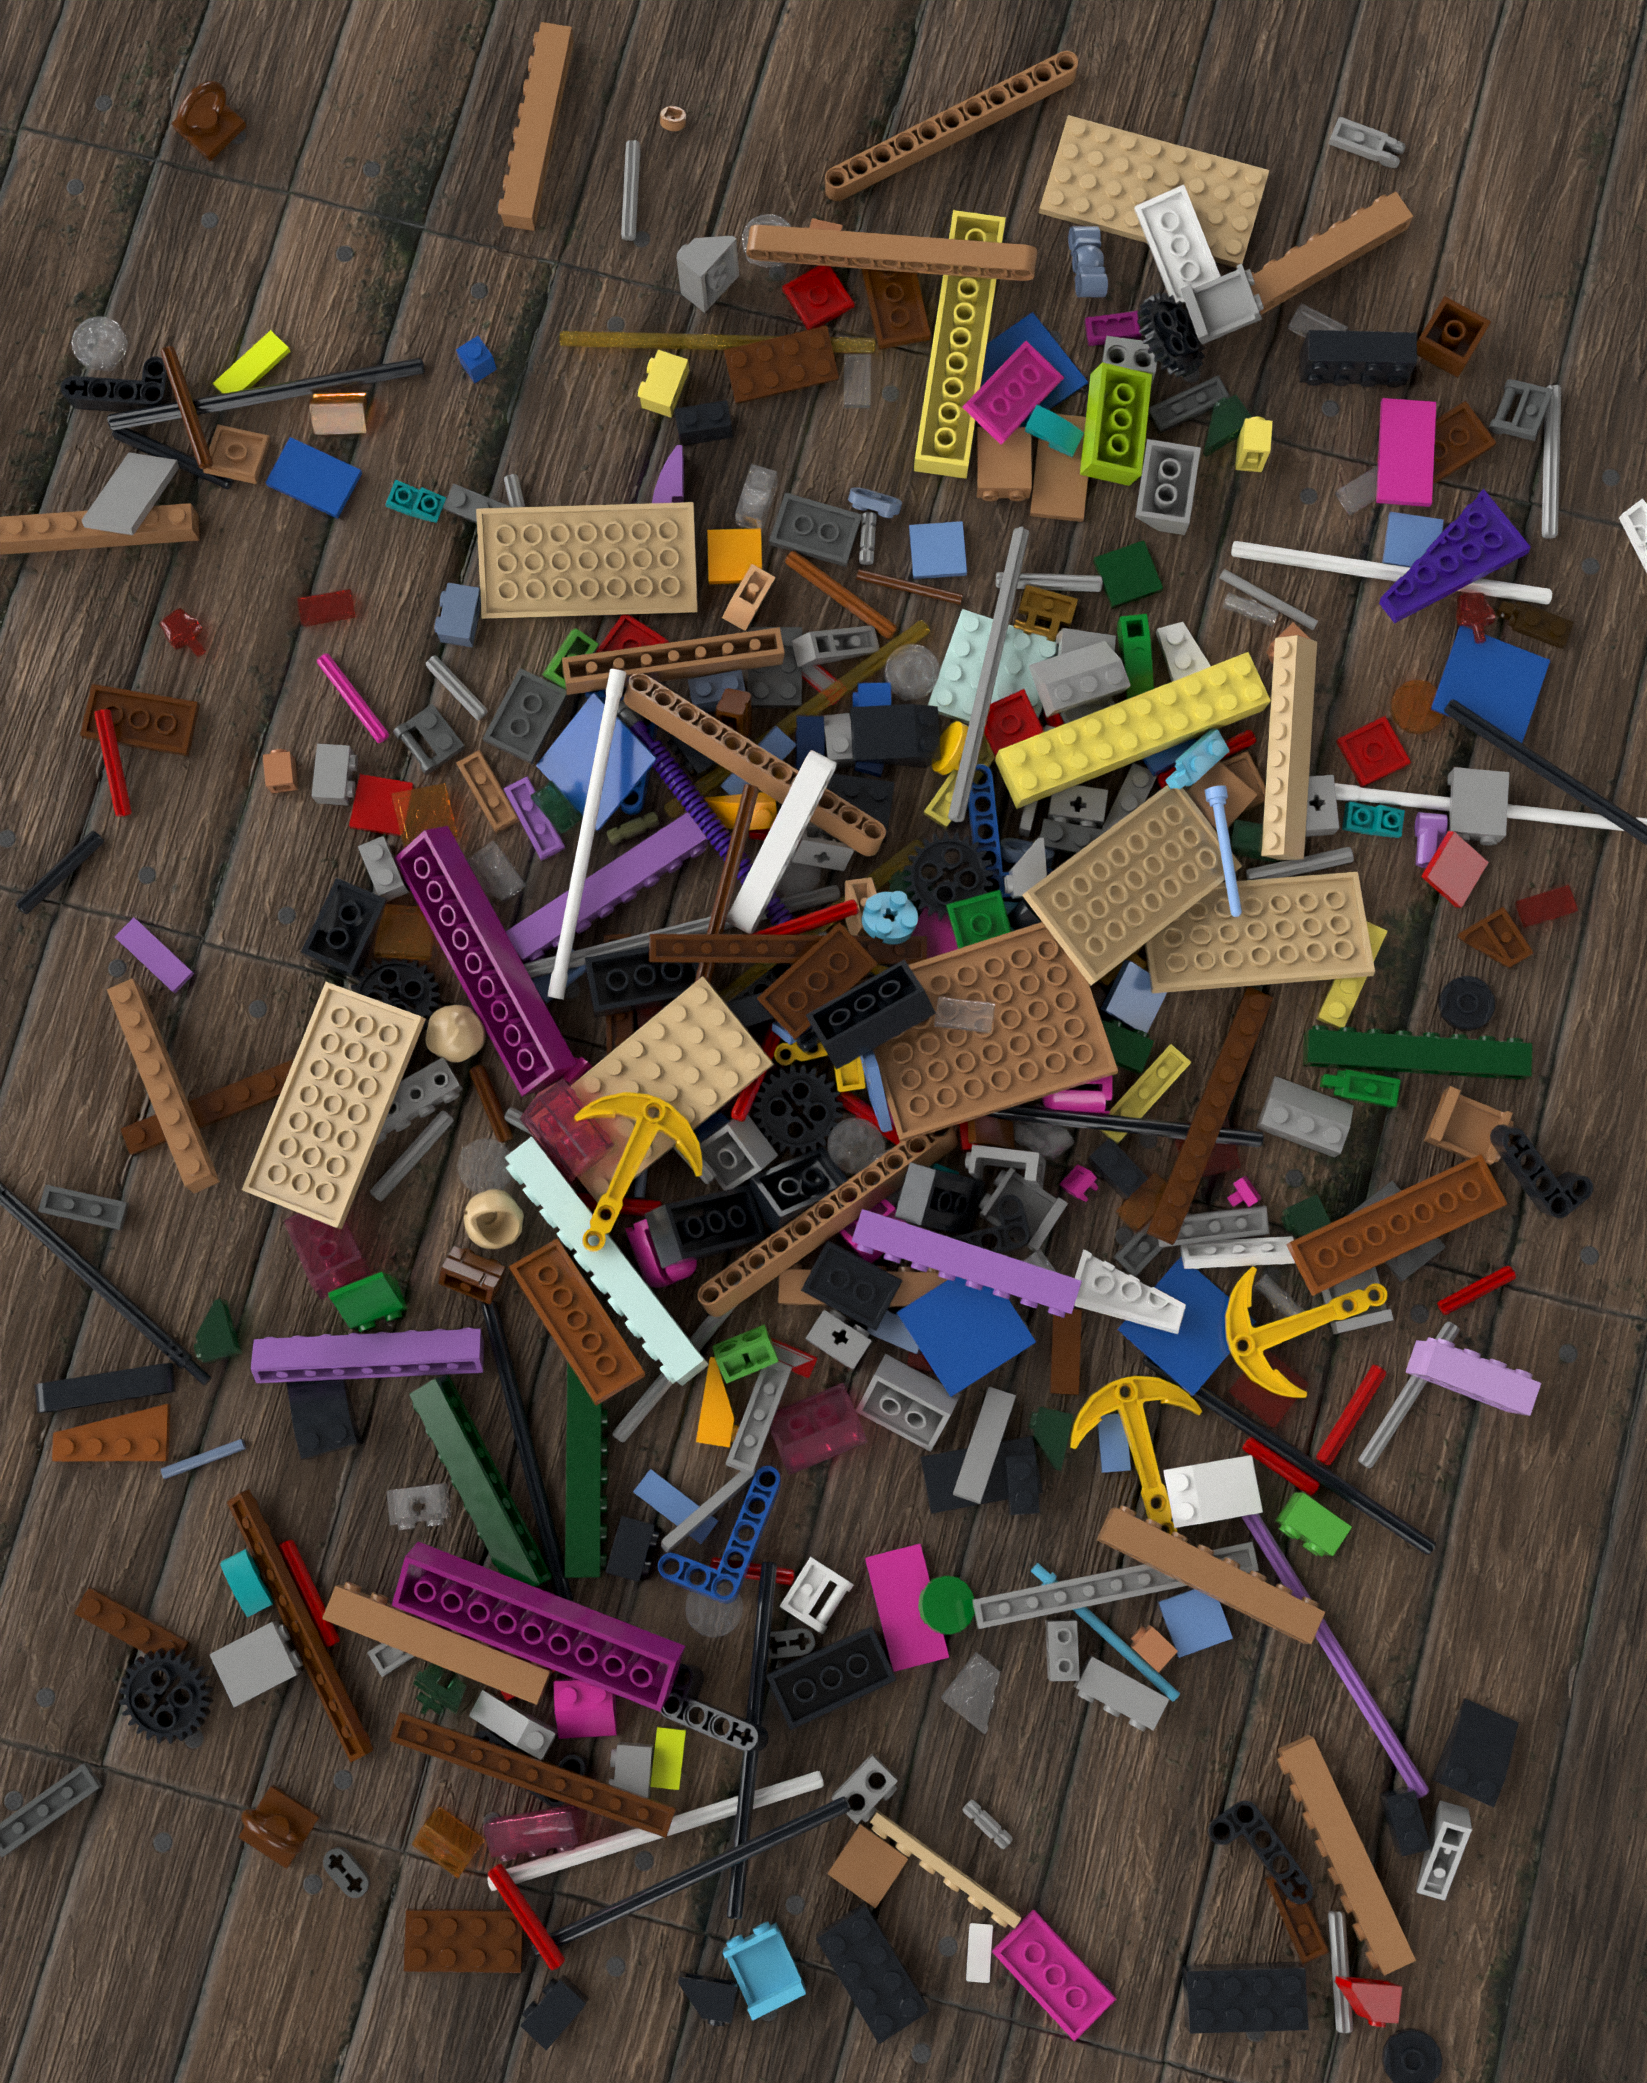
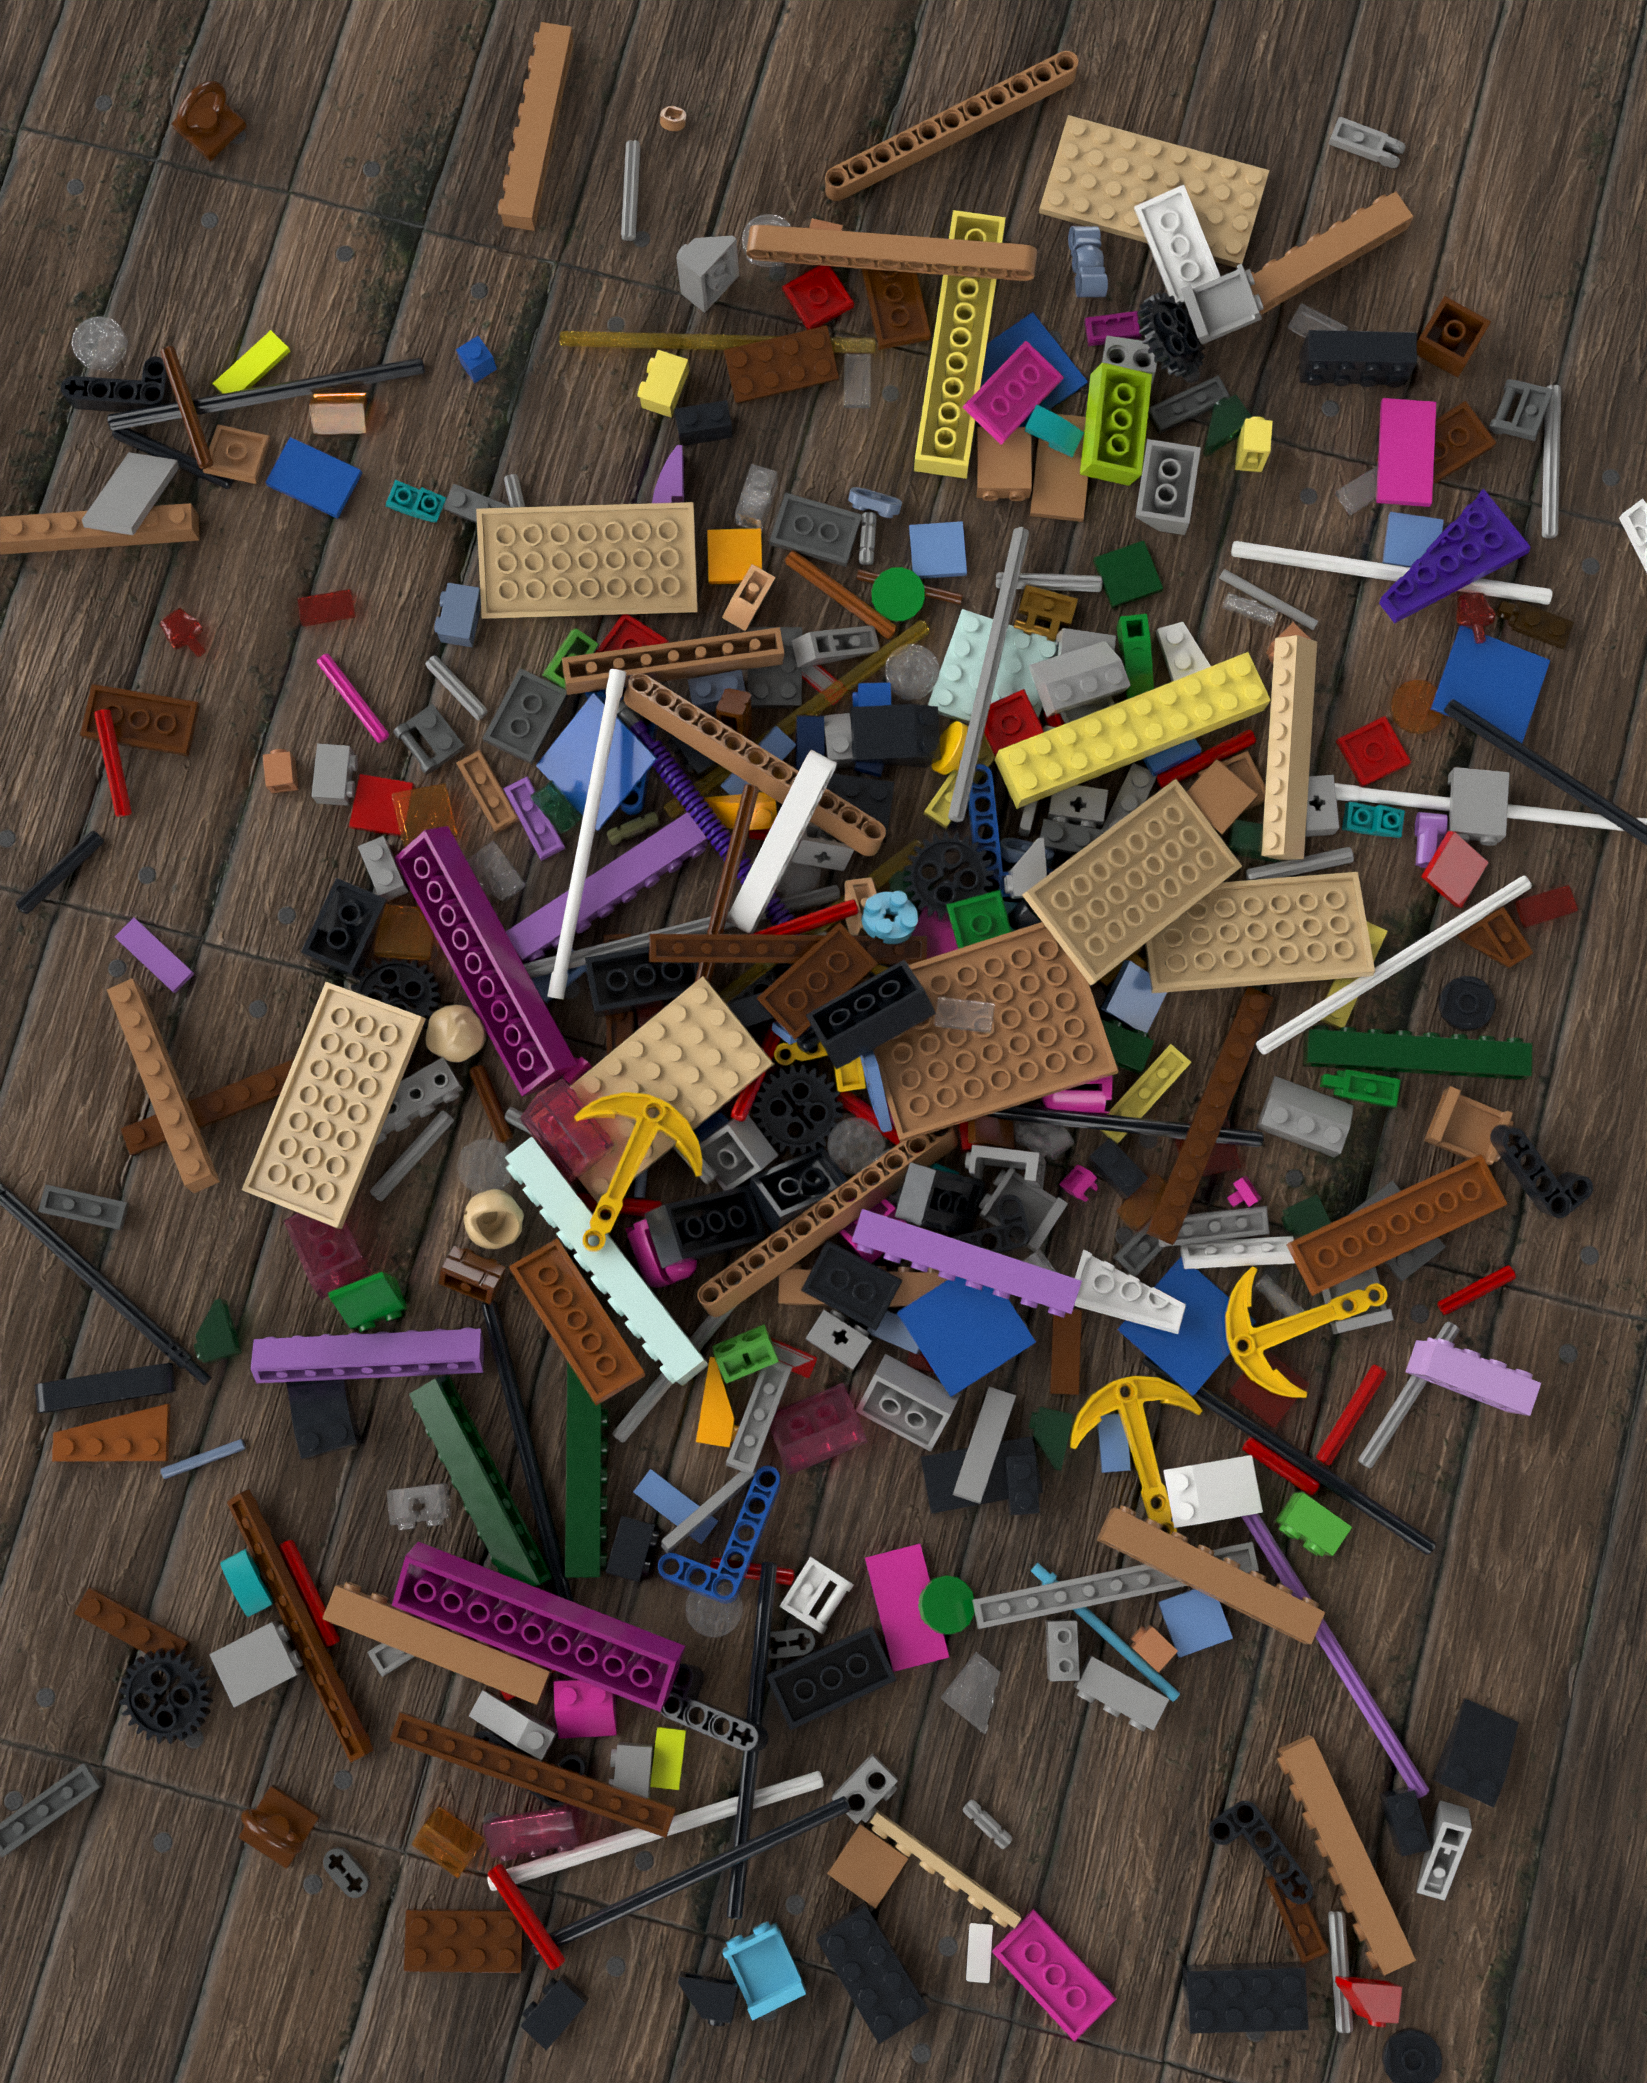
(429, 1684): clear green hips -> none
(898, 594): none -> green tile
(1198, 759): medium azure hinge -> none
(1217, 799): light blue piece -> none
(1393, 965): none -> white axle

